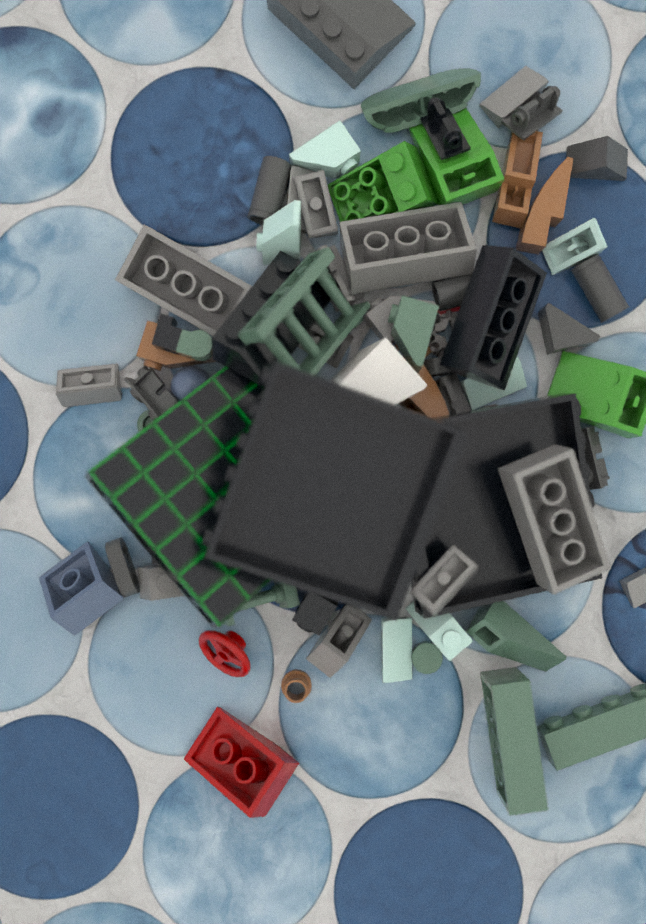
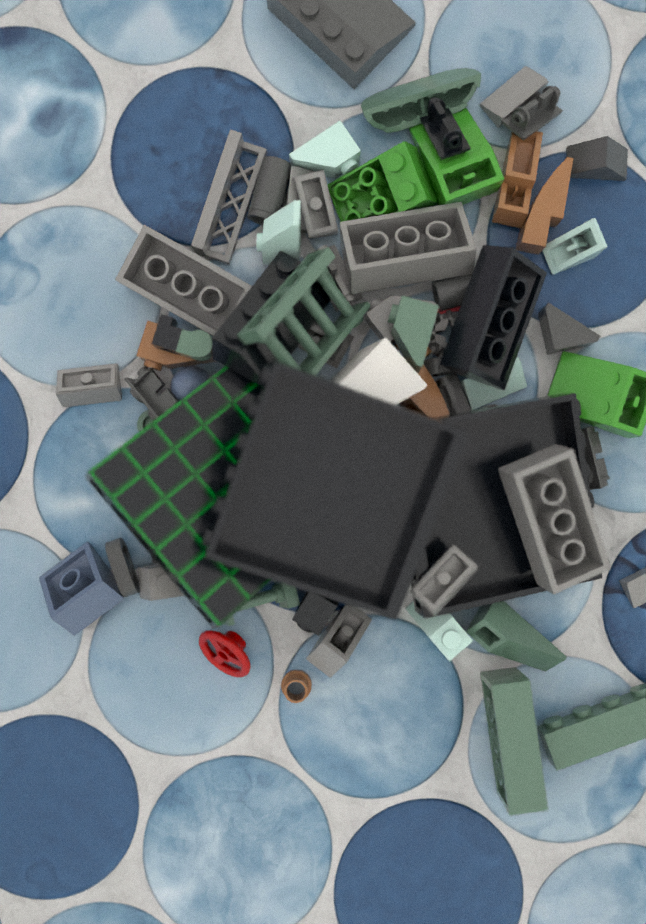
(218, 194): none -> light grey fence
(241, 763): red slope -> none
(396, 649): light aqua slope -> none
(426, 657): sand green tile -> none
(600, 288): dark grey pin -> none

